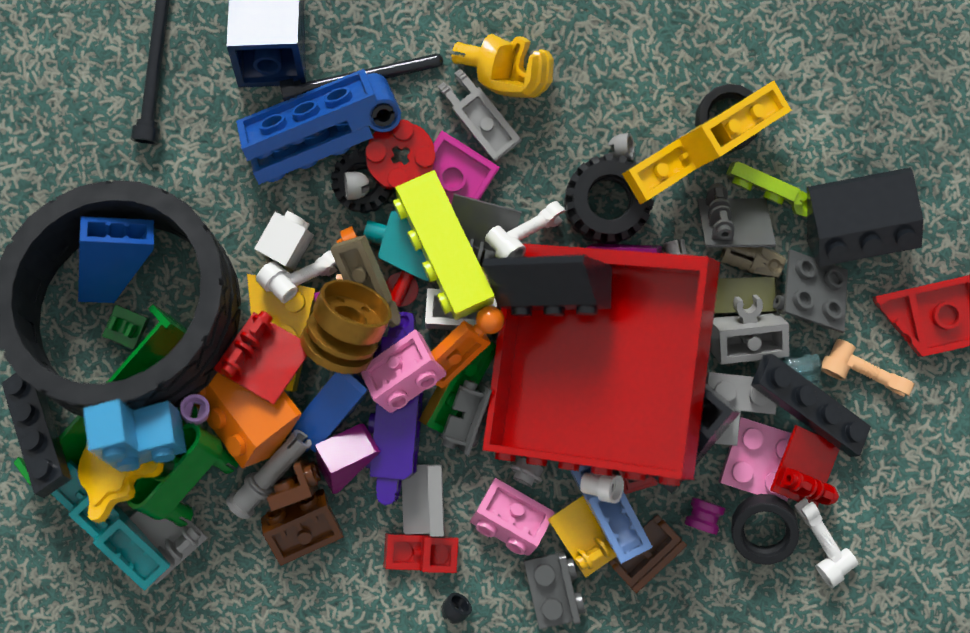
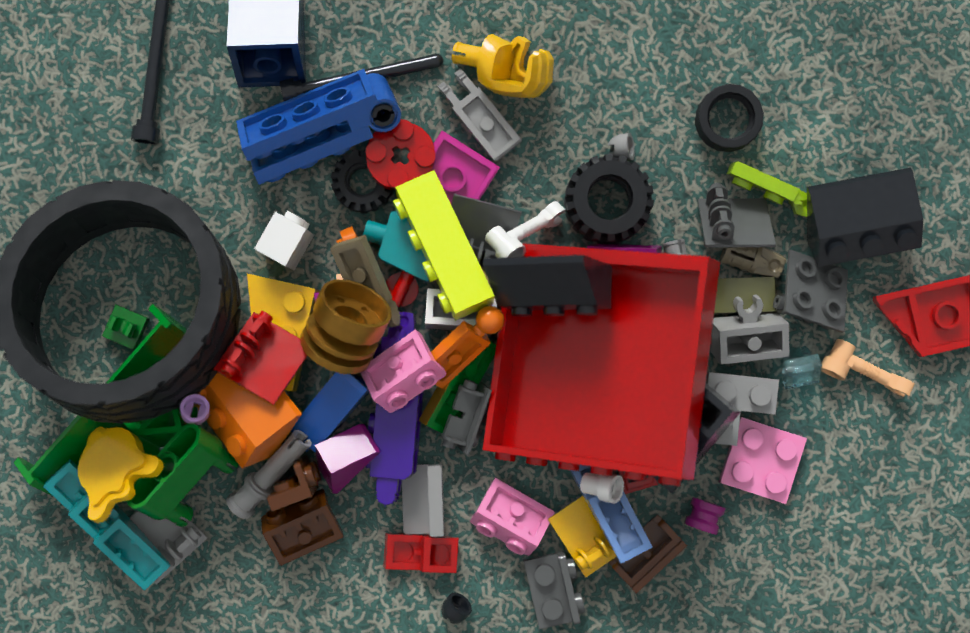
(36, 436): black plate -> none
(111, 255): blue slope -> none
(134, 436): dark azure brick -> none
(283, 284): white brick -> none
(355, 185): light grey hinge -> none
(526, 473): light grey plate -> none
(706, 142): yellow bracket -> none
(765, 554): black tyre -> none
(806, 468): red hinge -> none
(810, 405): black plate -> none
(836, 562): white brick -> none

